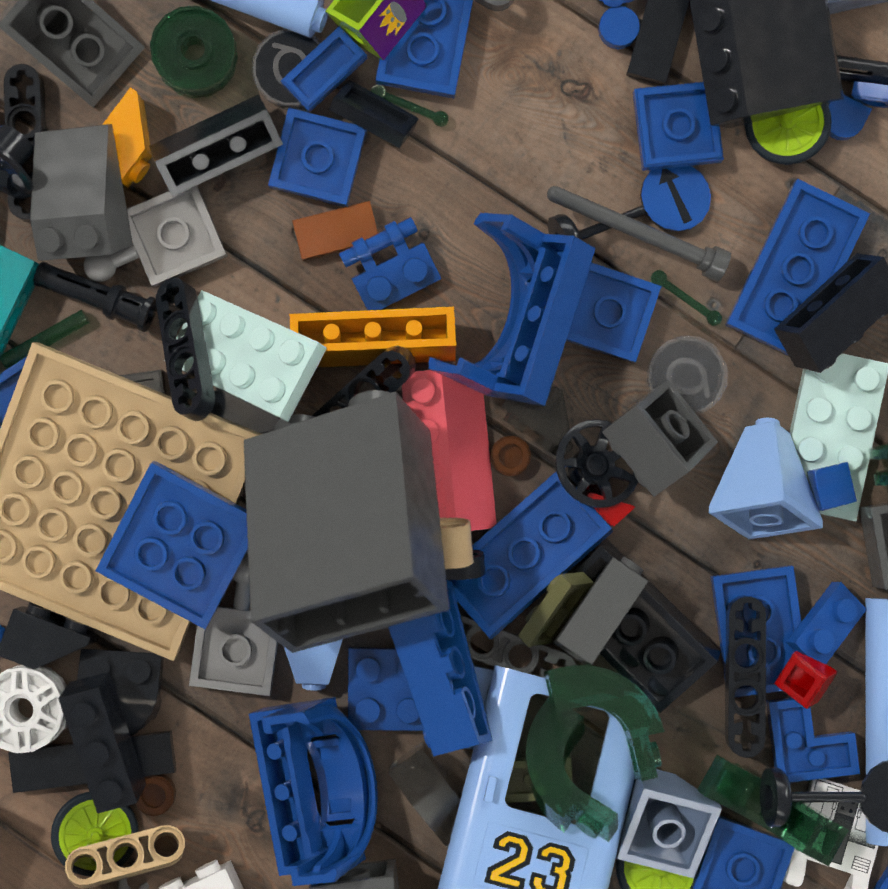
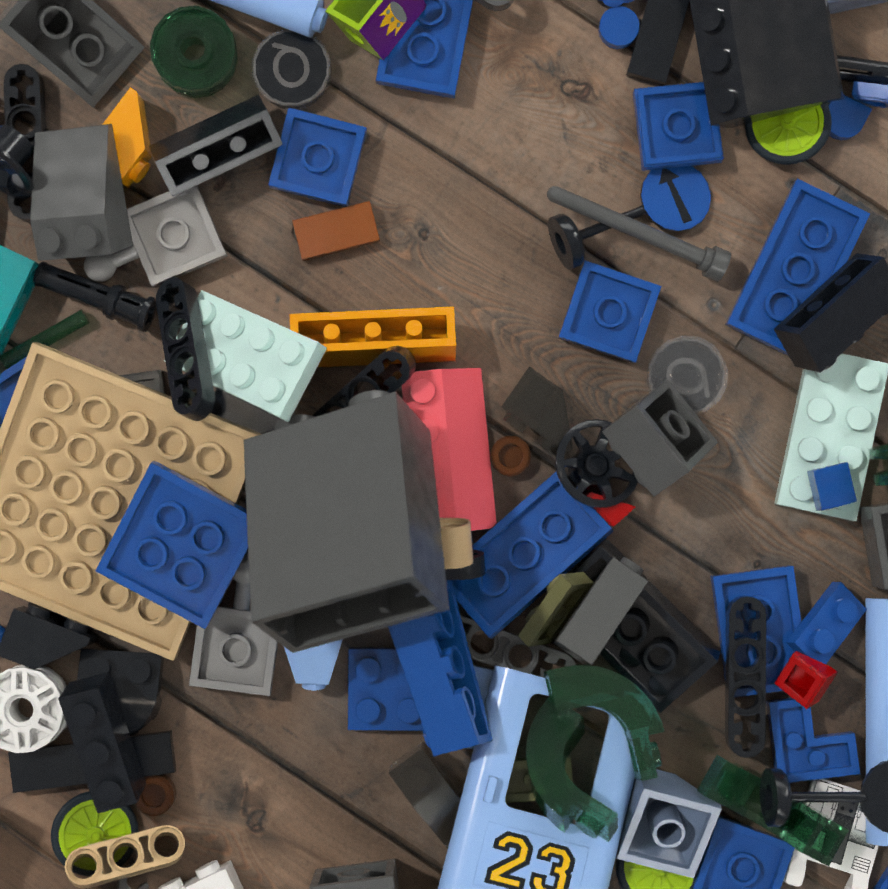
(324, 69): blue tile -> none
(347, 787): blue piece -> none
(374, 113): black tile -> none
(395, 277): blue plate -> none
(440, 118): clear green hinge -> none
(545, 292): blue piece -> none
(660, 278): clear green hinge -> none
(765, 486): light blue slope -> none

